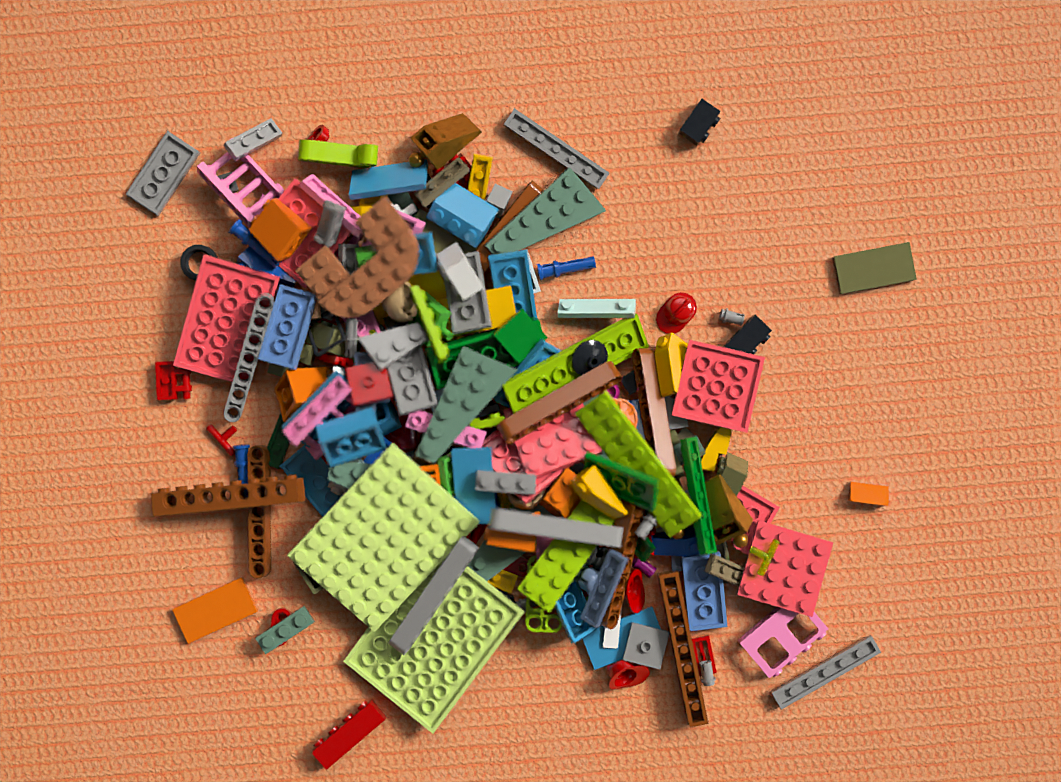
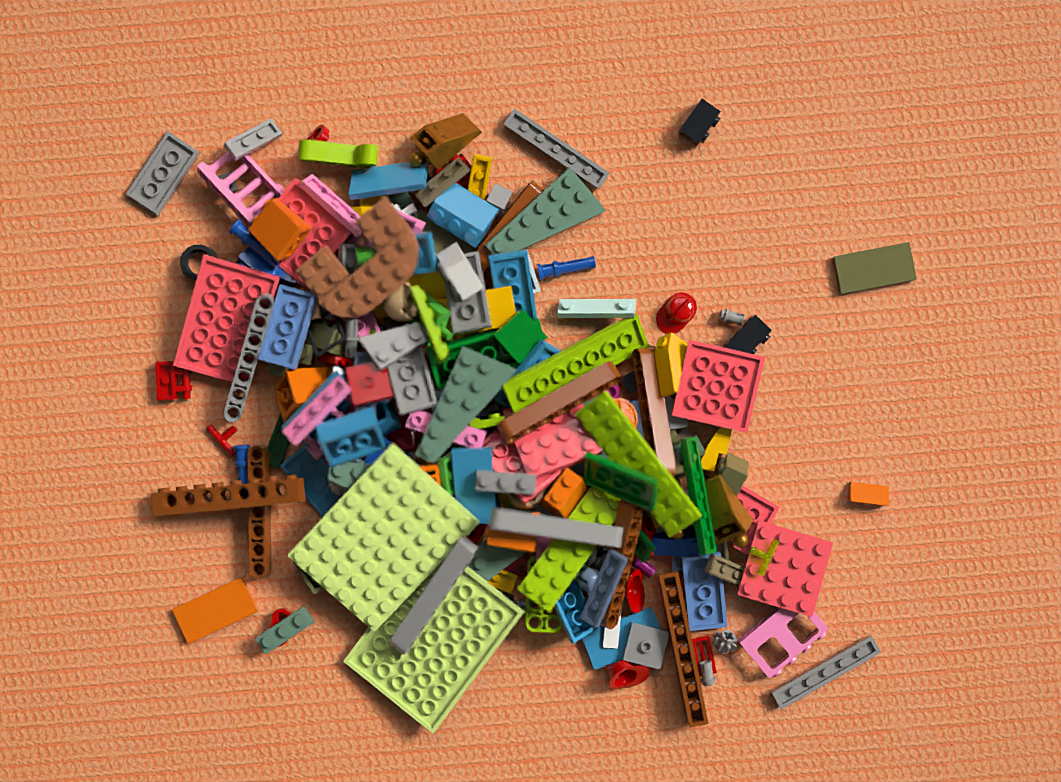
(330, 223): light grey hinge -> none
(349, 734): red brick -> none
(585, 353): black dish -> none
(595, 491): yellow slope -> none
(645, 526): light grey pin -> none
(725, 641): none -> light grey gear

